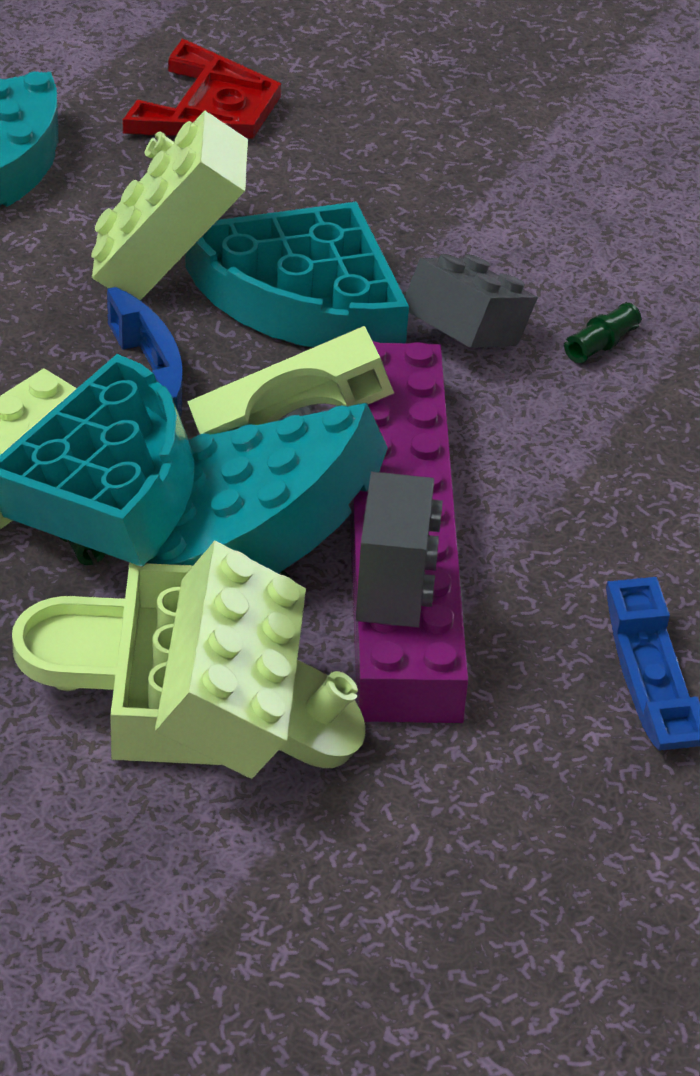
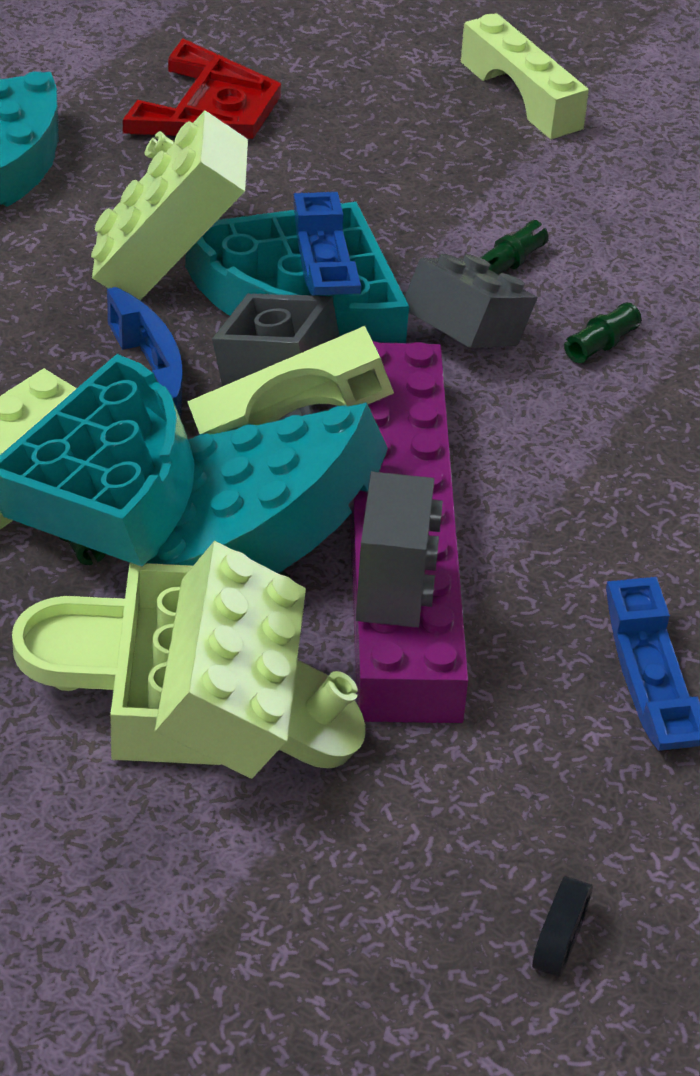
(271, 330): none -> dark grey brick
(323, 245): none -> blue slope
(511, 250): none -> dark green pin
(551, 95): none -> yellowish green arch
(562, 926): none -> black beam

